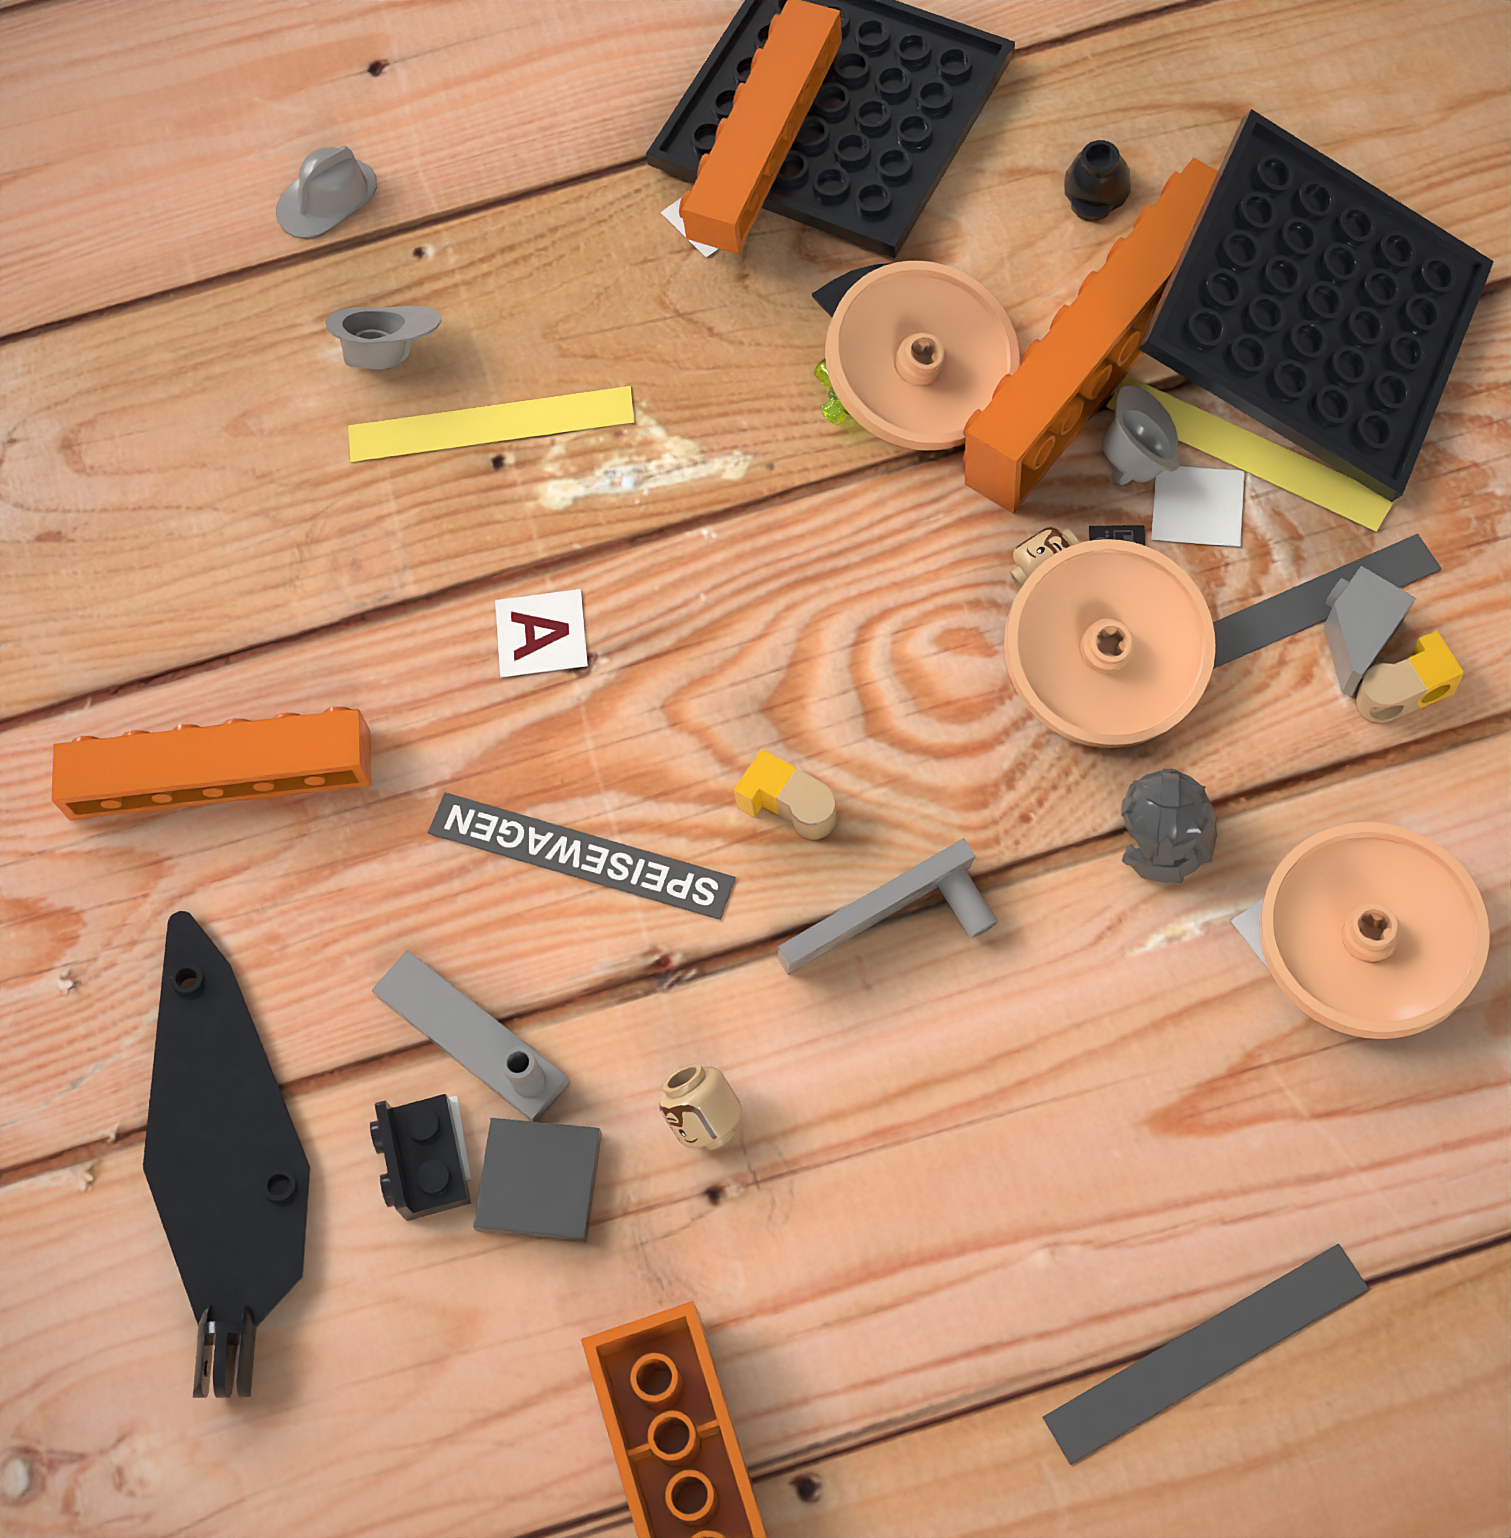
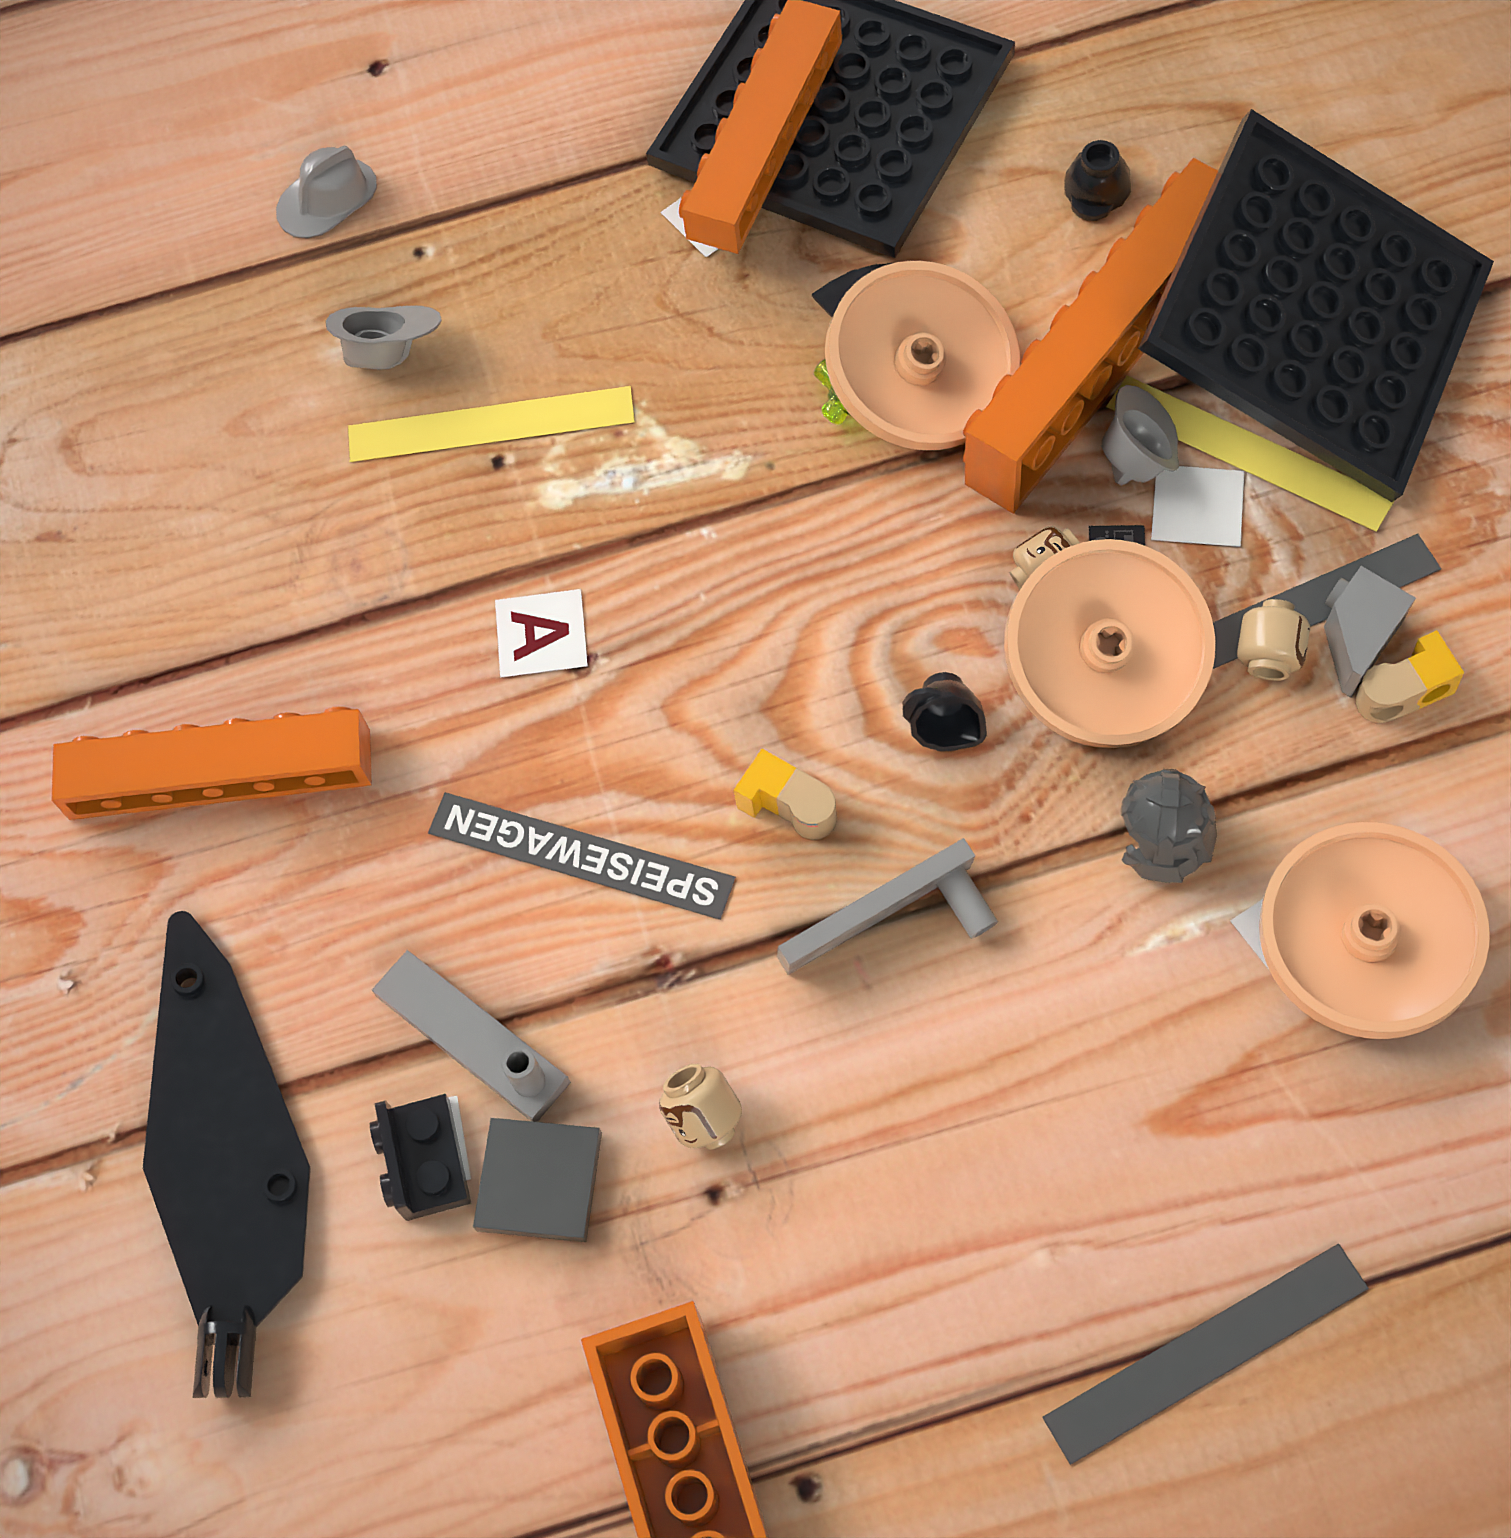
(945, 714): none -> black piece
(1273, 640): none -> tan head

